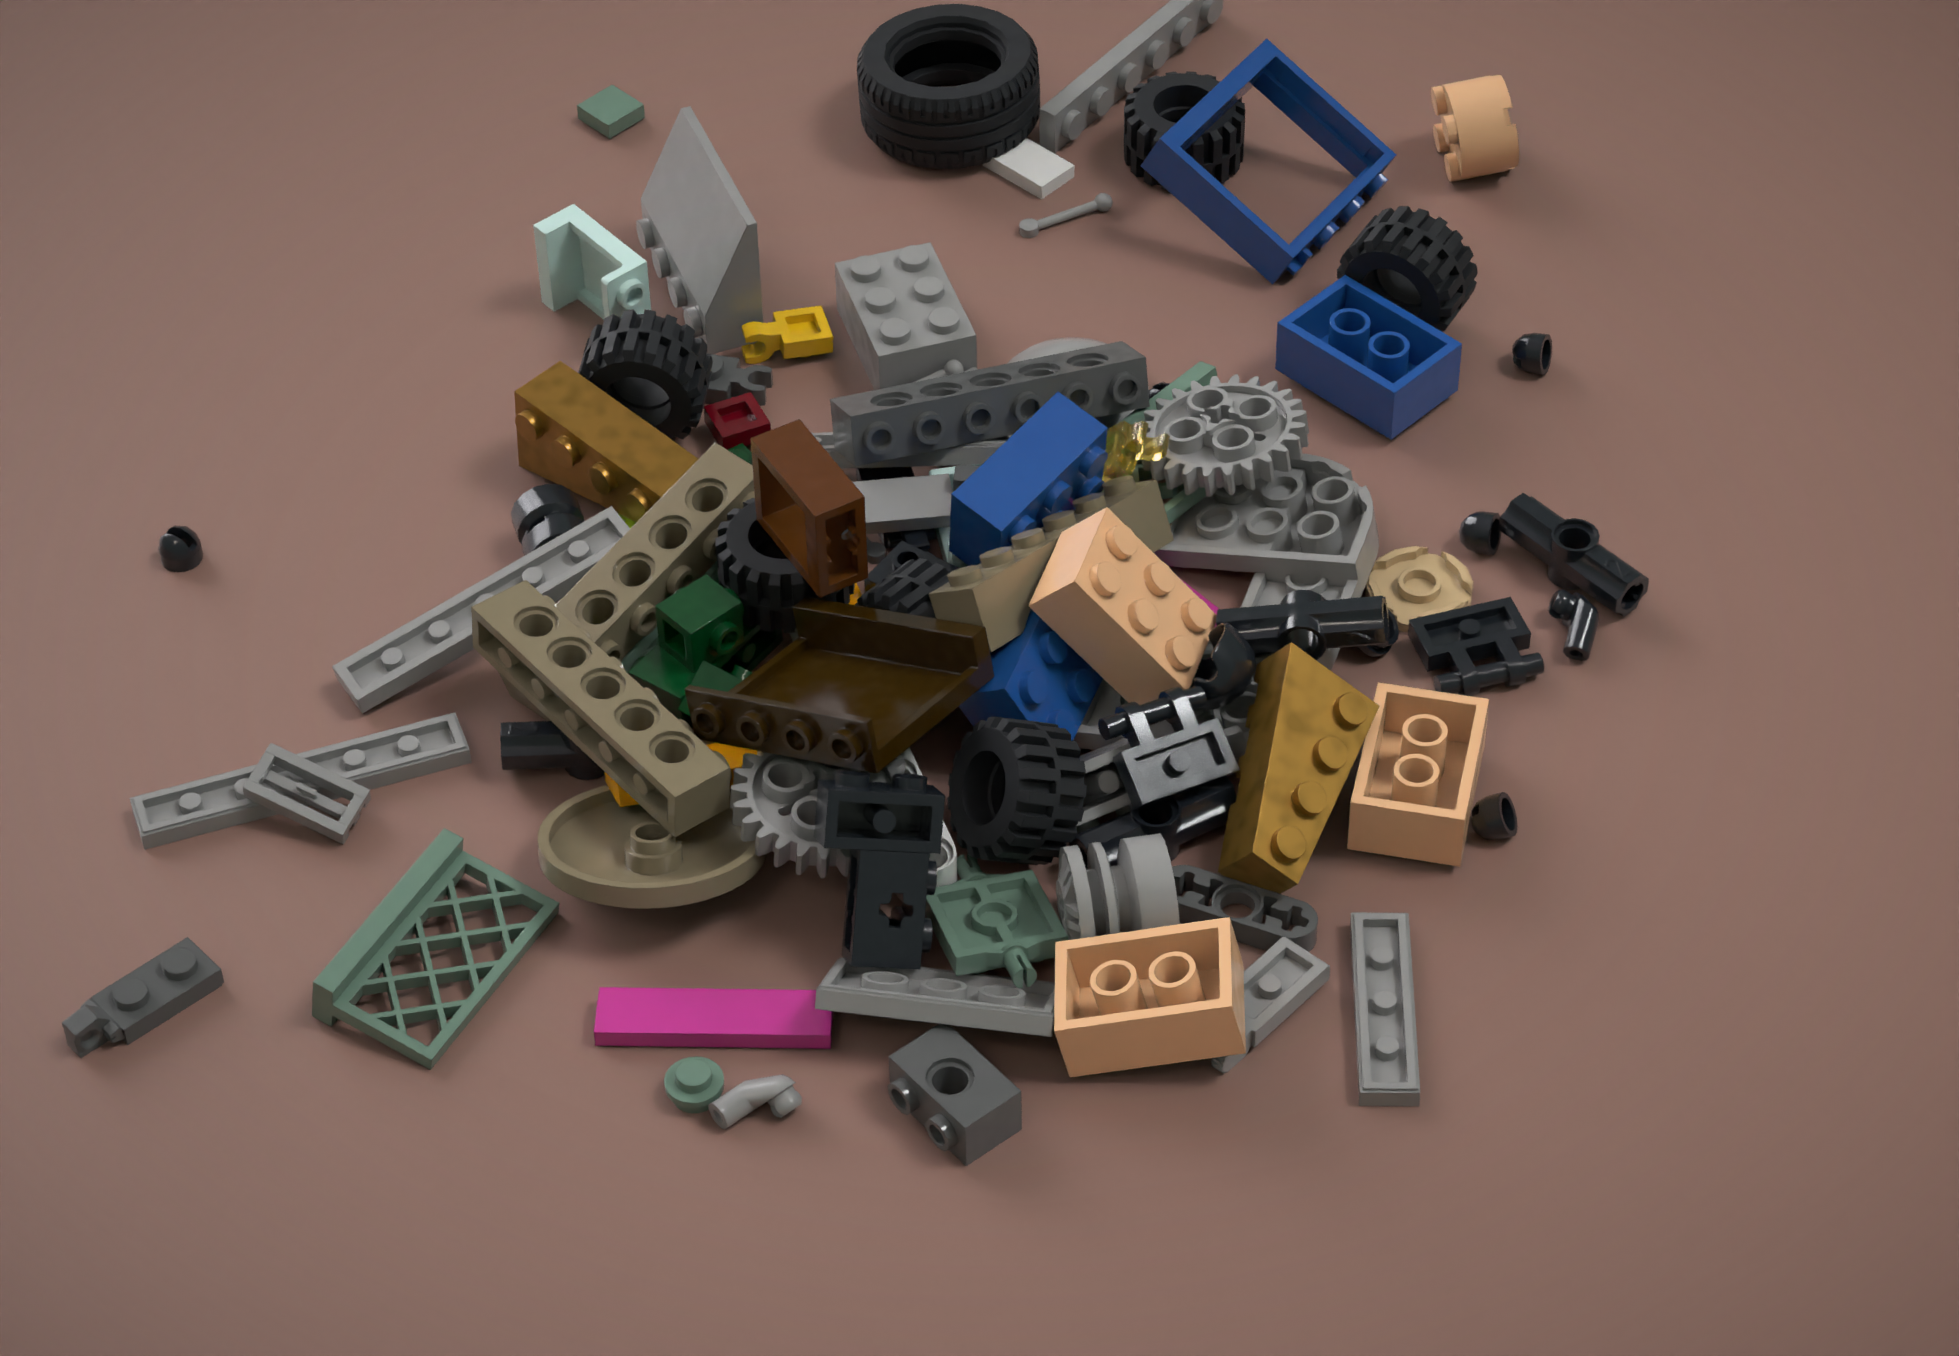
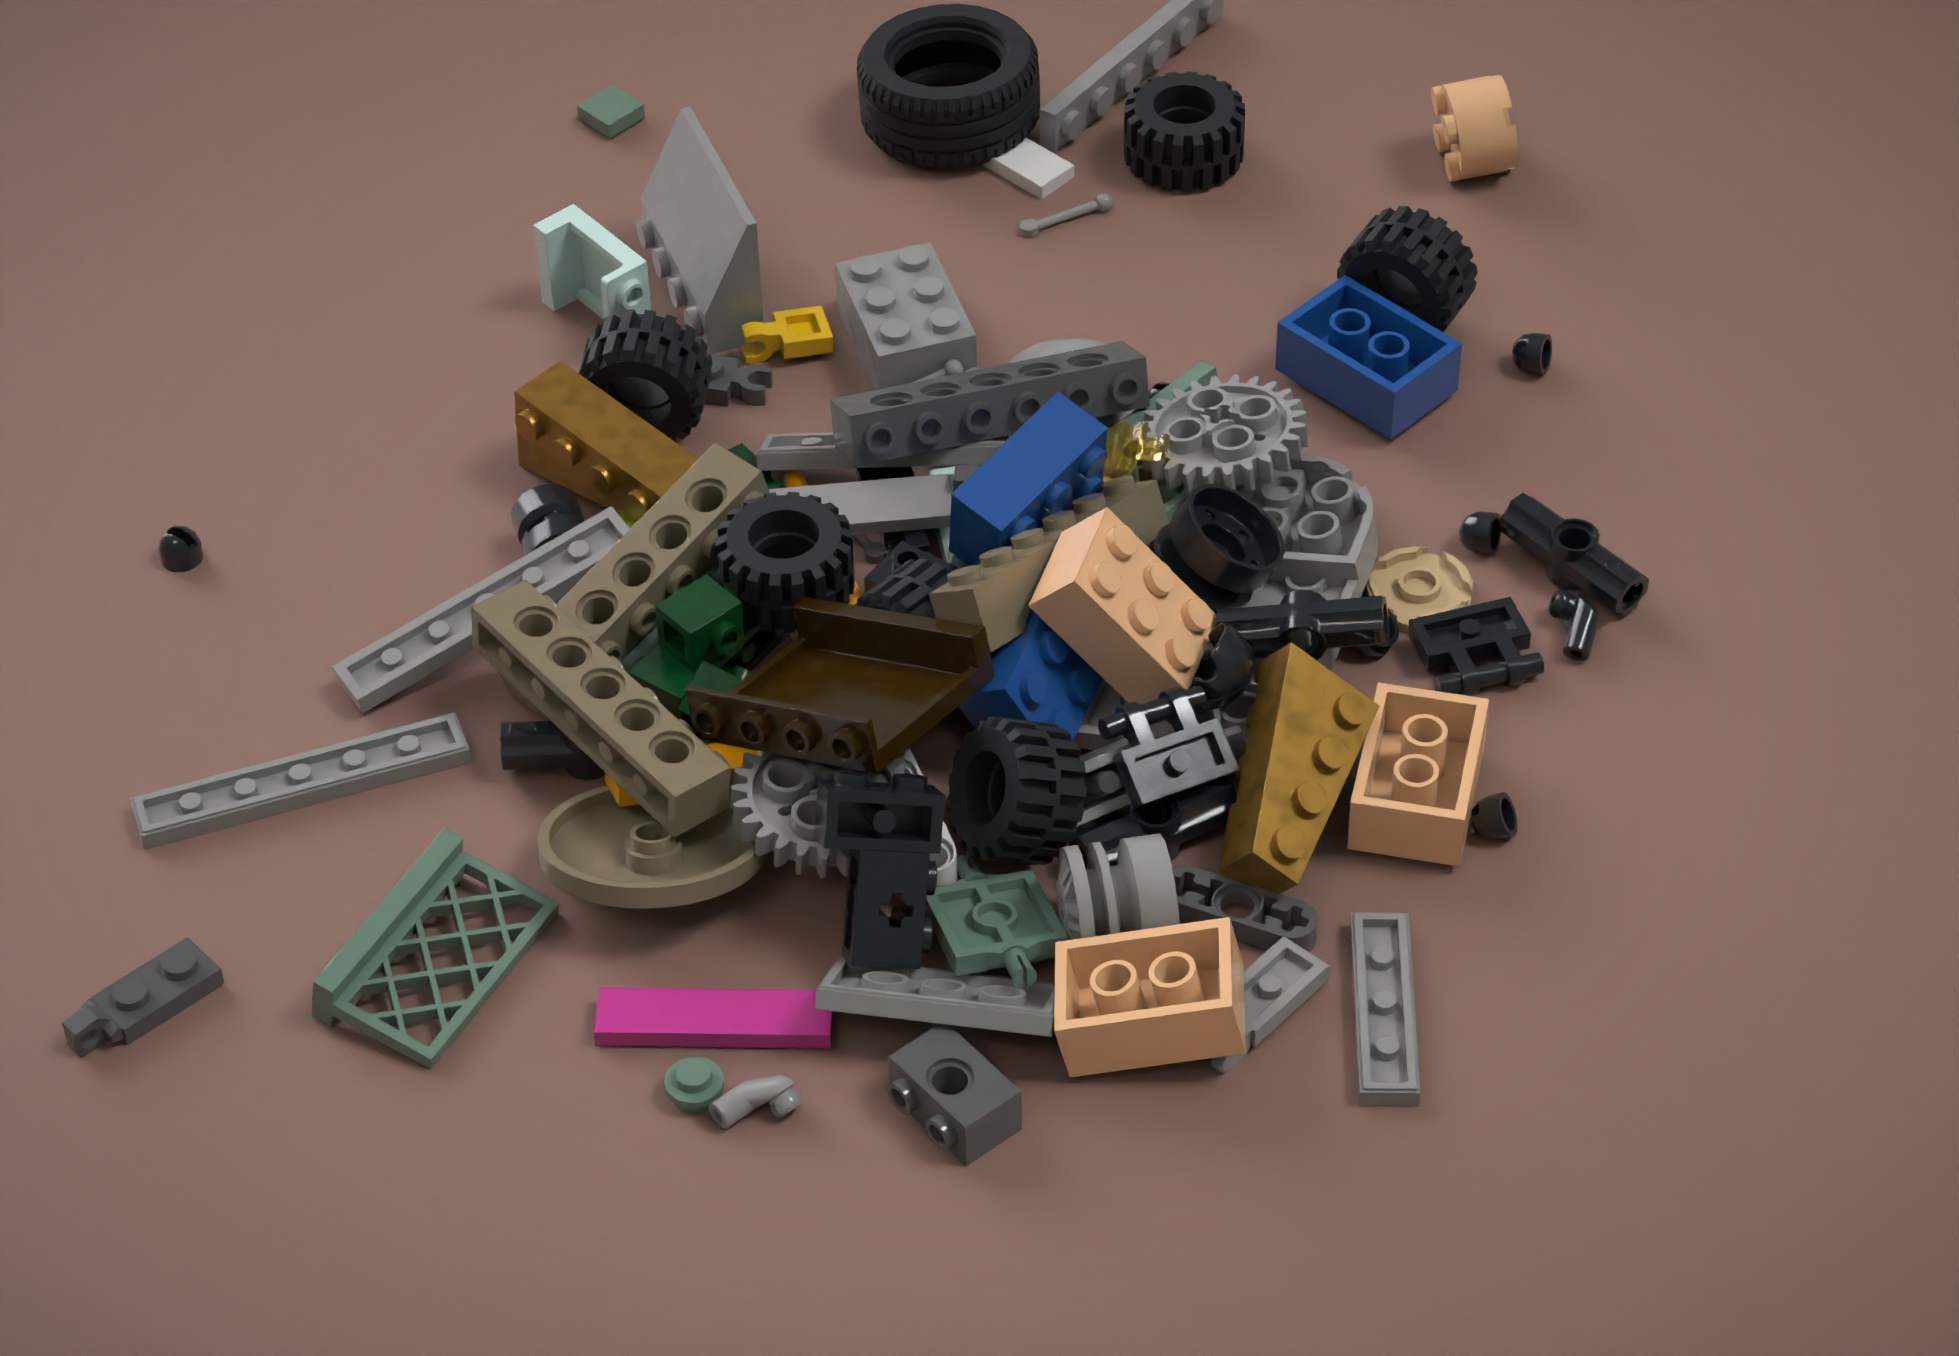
(347, 815): light grey tile -> none
(736, 420): dark red plate -> none
(807, 506): reddish brown window -> none
(1220, 546): none -> black wheel
(1316, 115): blue window -> none

